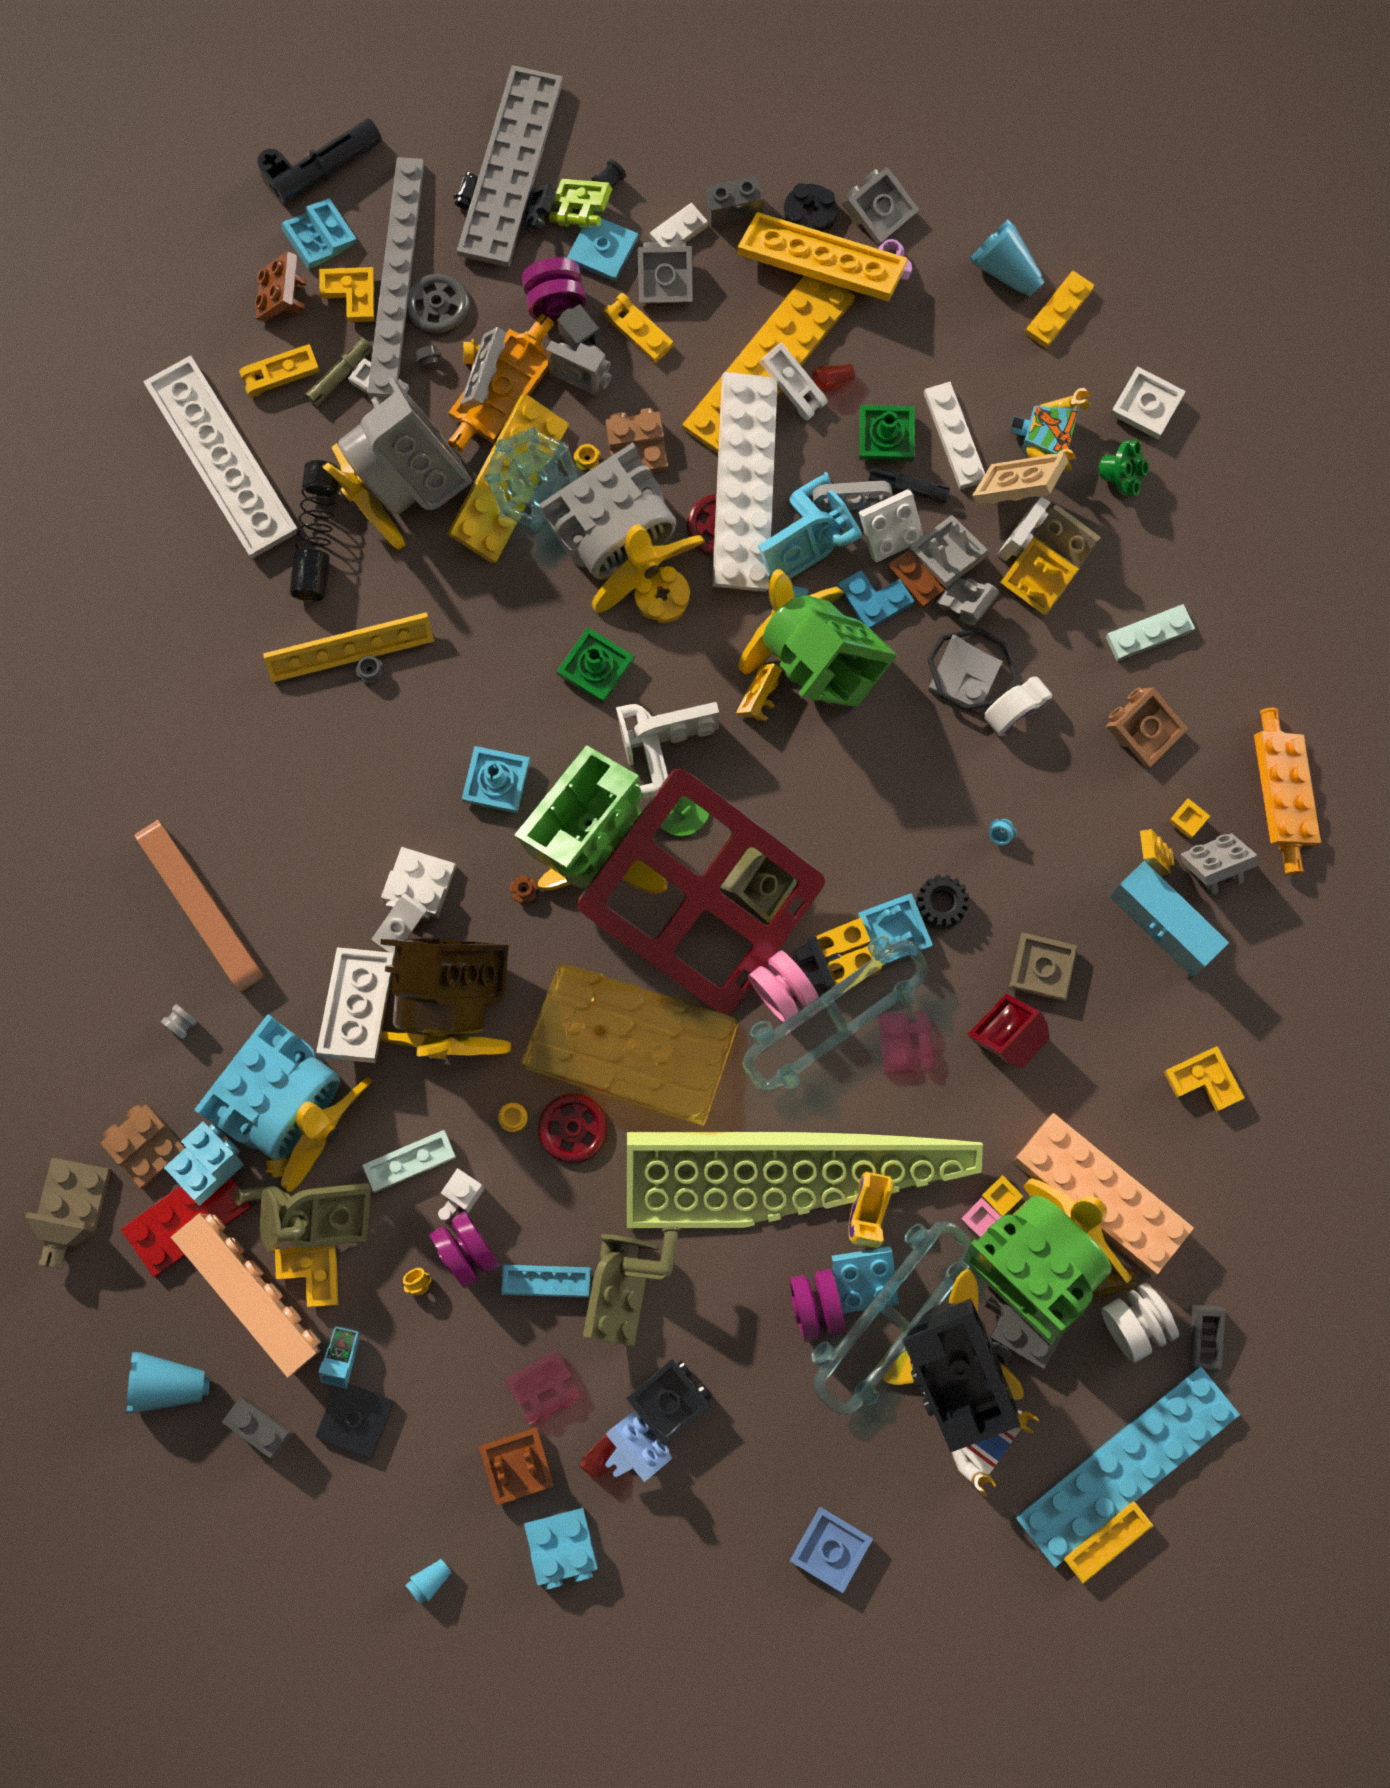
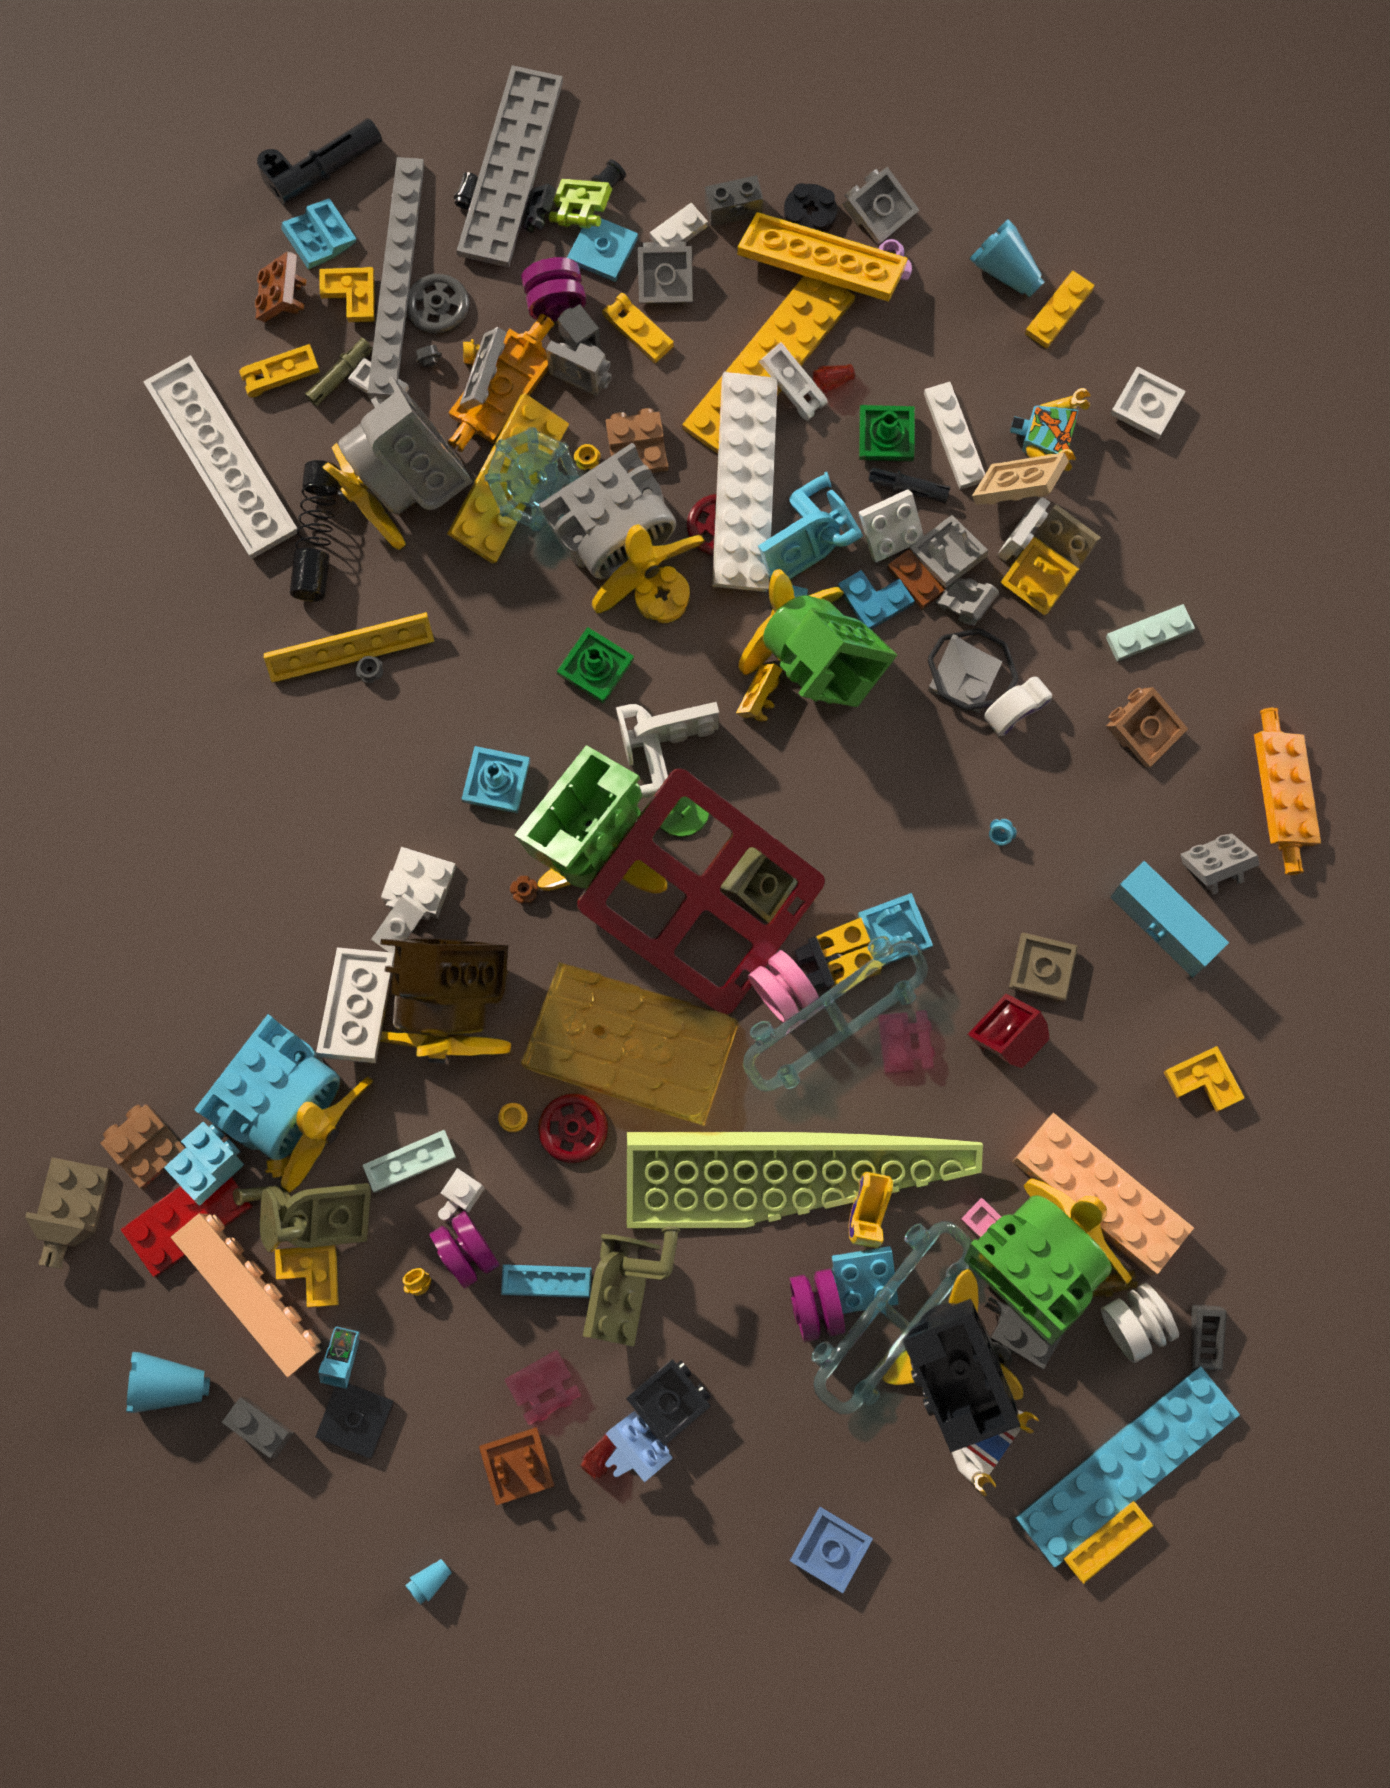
(179, 1021): light grey wheel -> none
(199, 906): nougat beam -> none
(561, 1548): medium azure plate -> none
(871, 488): light grey beam -> none
(954, 889): black tyre -> none
(1002, 1196): yellow plate -> none
(1125, 468): green plate -> none
(1156, 852): yellow plate -> none
(1189, 818): yellow plate -> none

